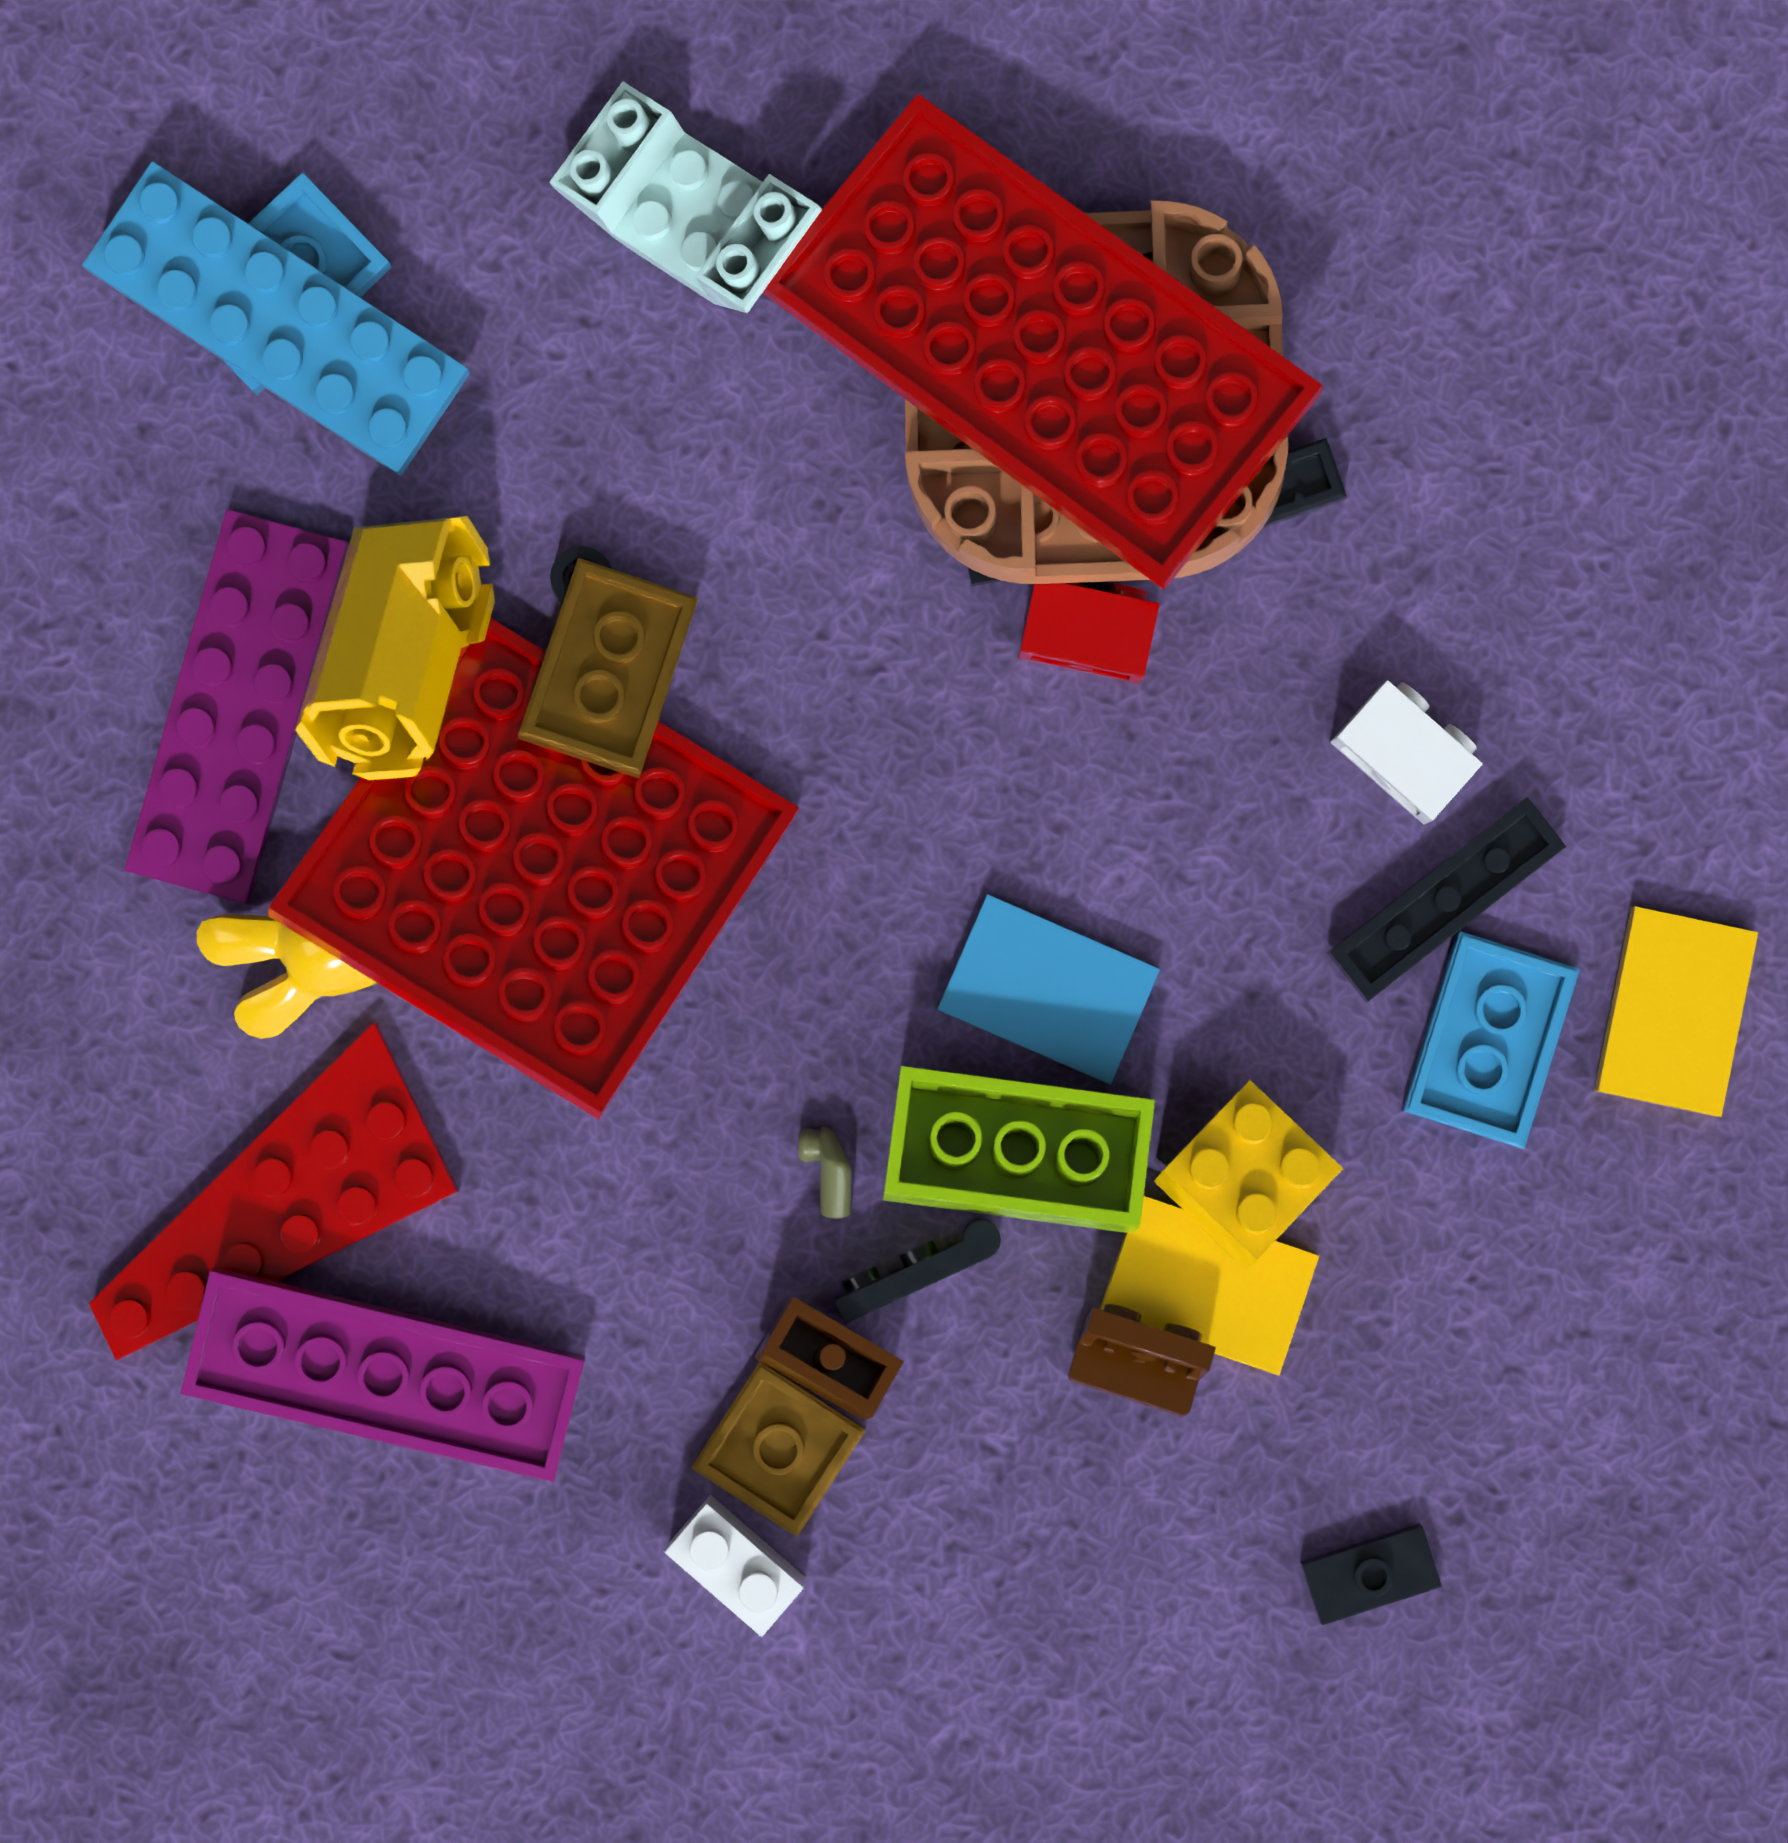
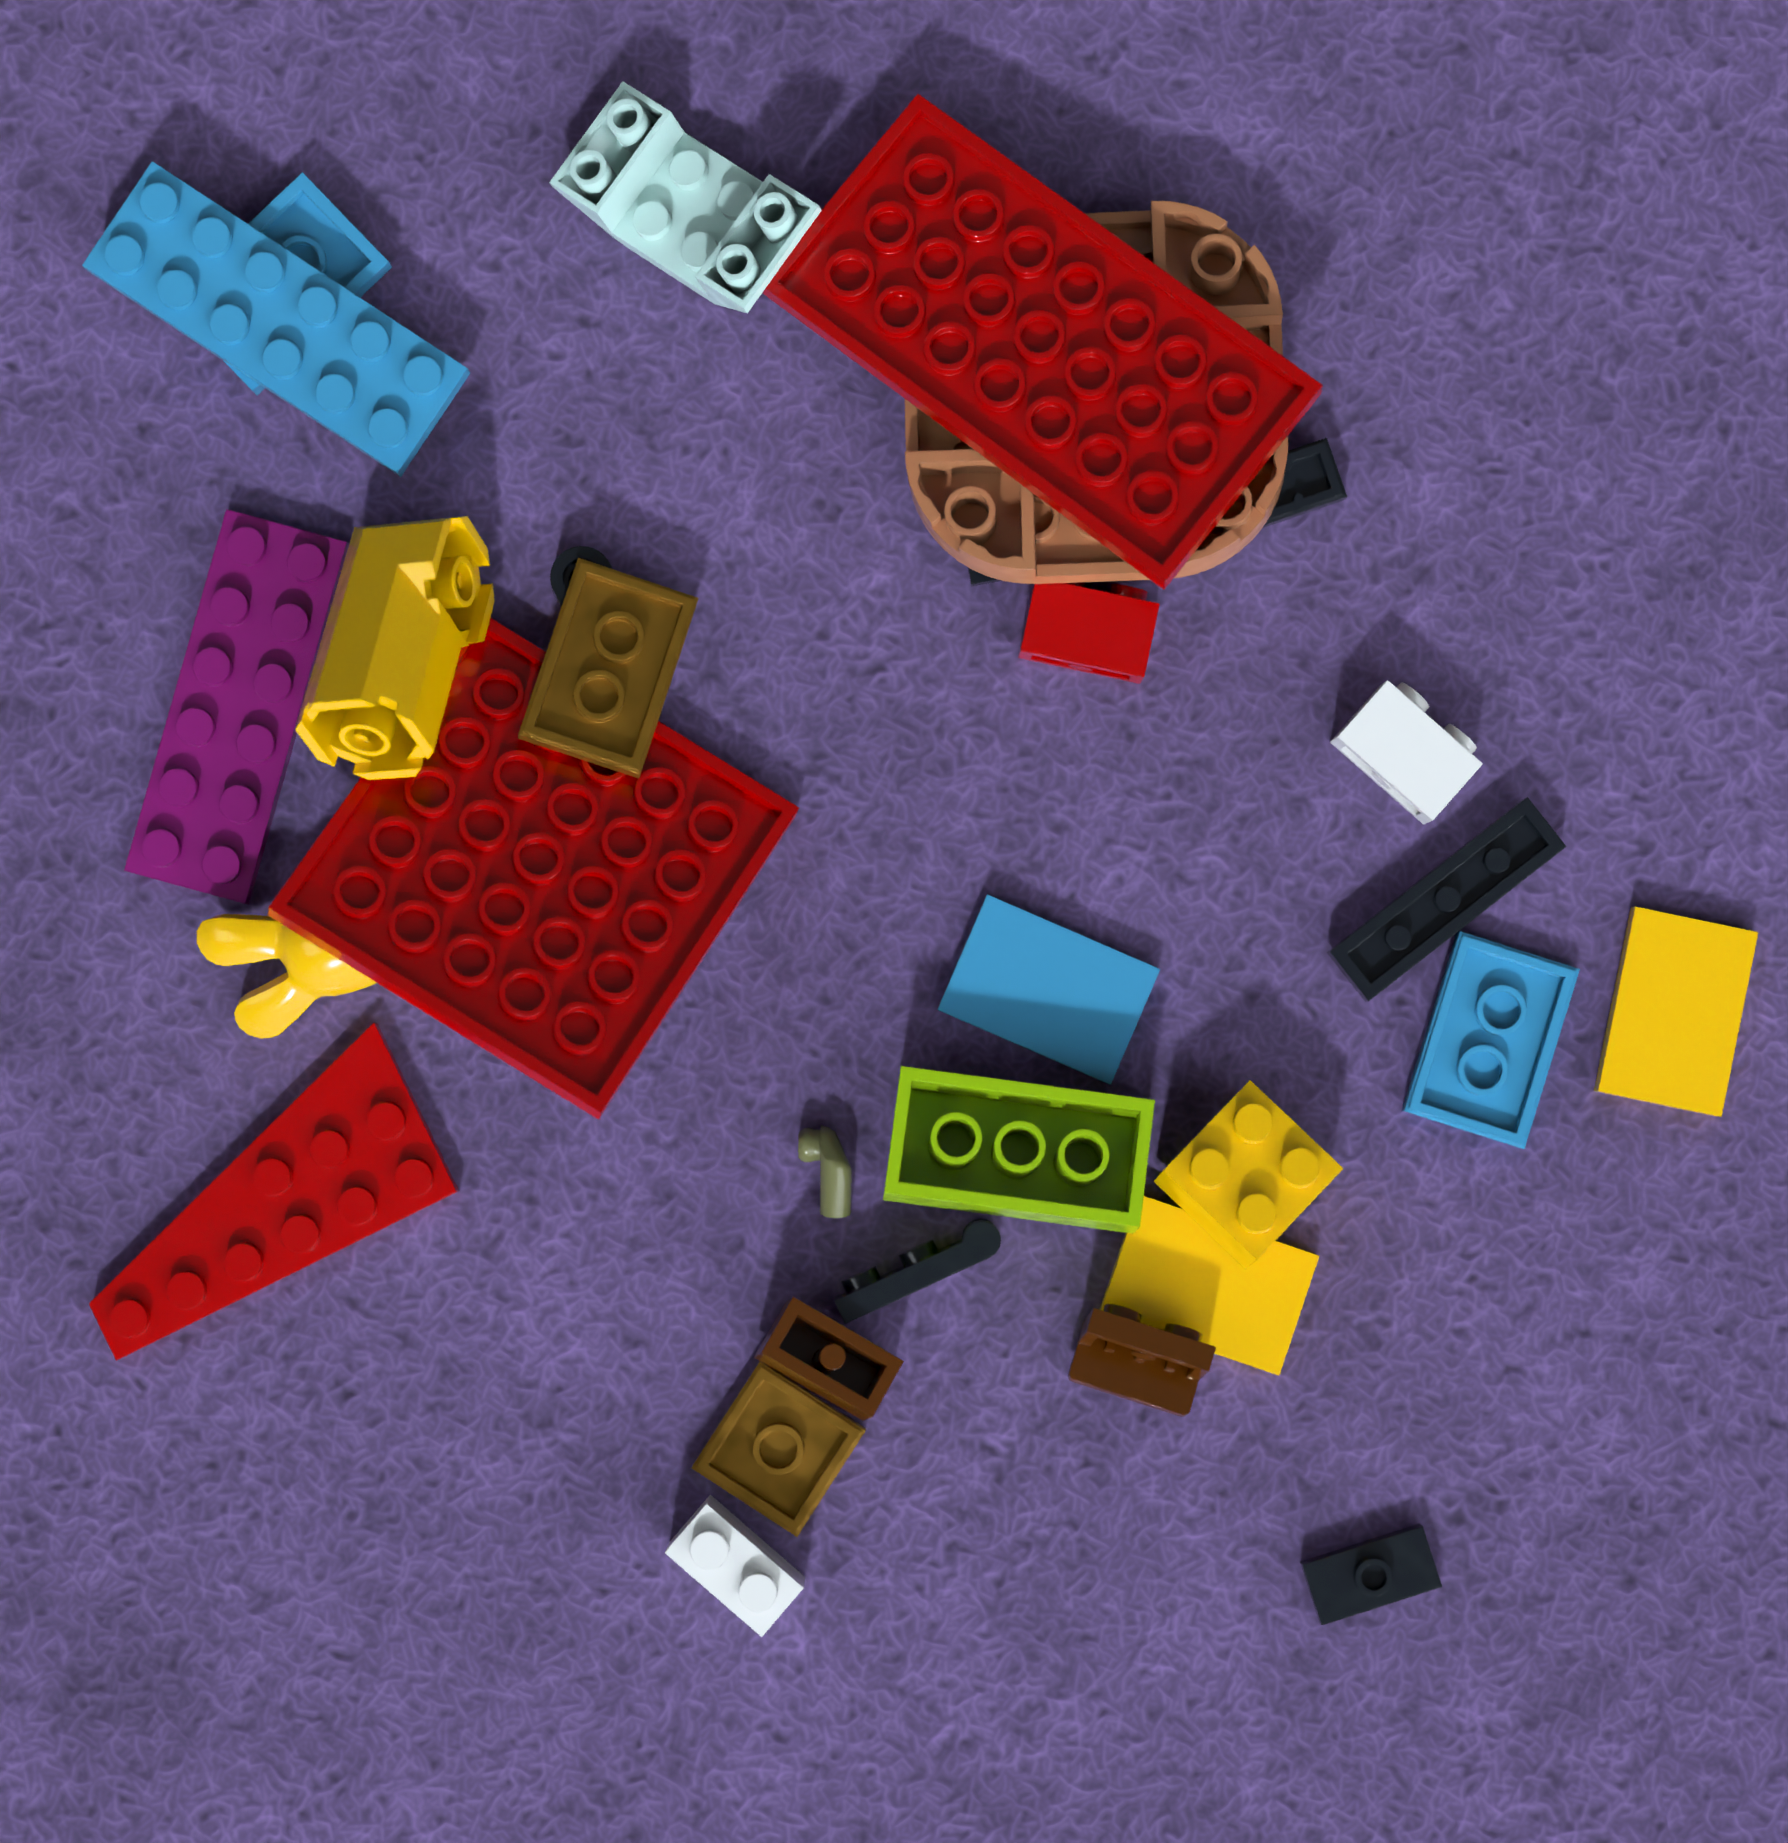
(382, 1374): magenta plate -> none

